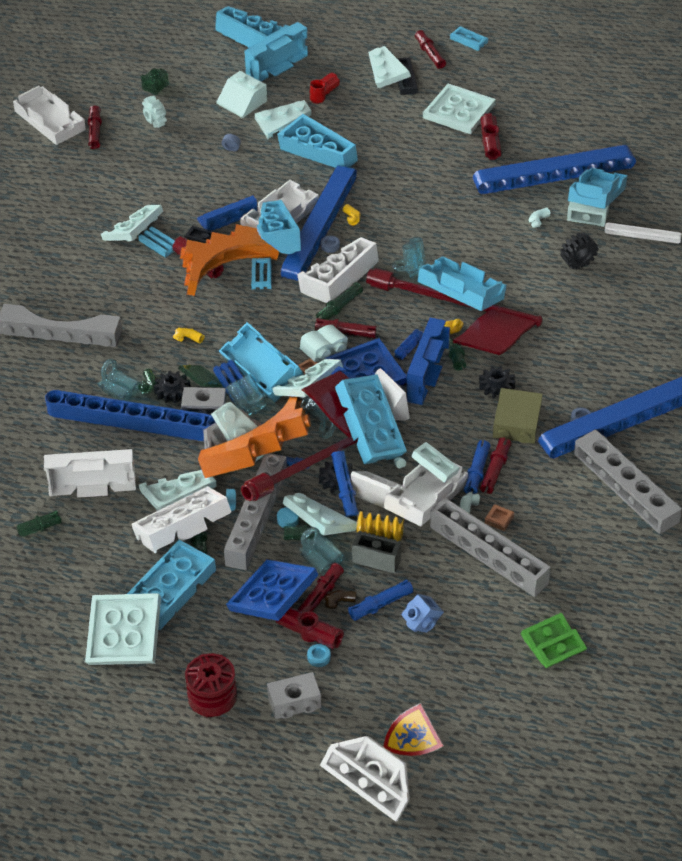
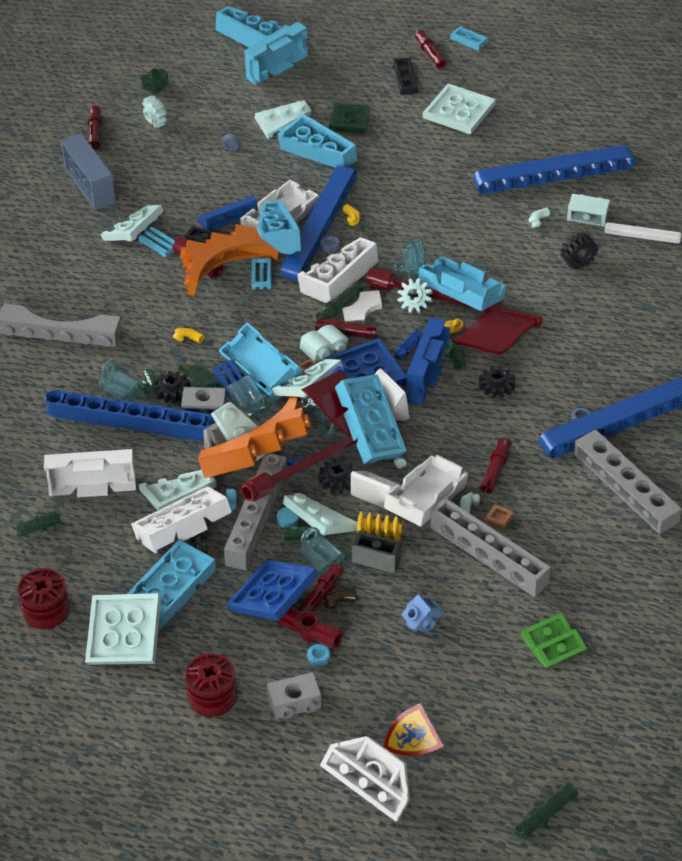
(43, 598): none -> dark red wheel
(49, 114): white piece -> none
(88, 171): none -> sand blue brick
(242, 94): light aqua slope -> none
(322, 87): red piece -> none
(346, 490): blue pin -> none
(349, 118): none -> clear green plate
(367, 303): none -> white tile
(373, 603): blue pin -> none
(386, 67): light aqua wing -> none
(412, 289): none -> light aqua gear
(435, 462): light aqua plate -> none
(475, 473): blue pin -> none
(490, 136): dark red piece -> none
(517, 415): olive brick -> none
(539, 816): none -> clear green pin
(597, 188): medium azure piece -> none

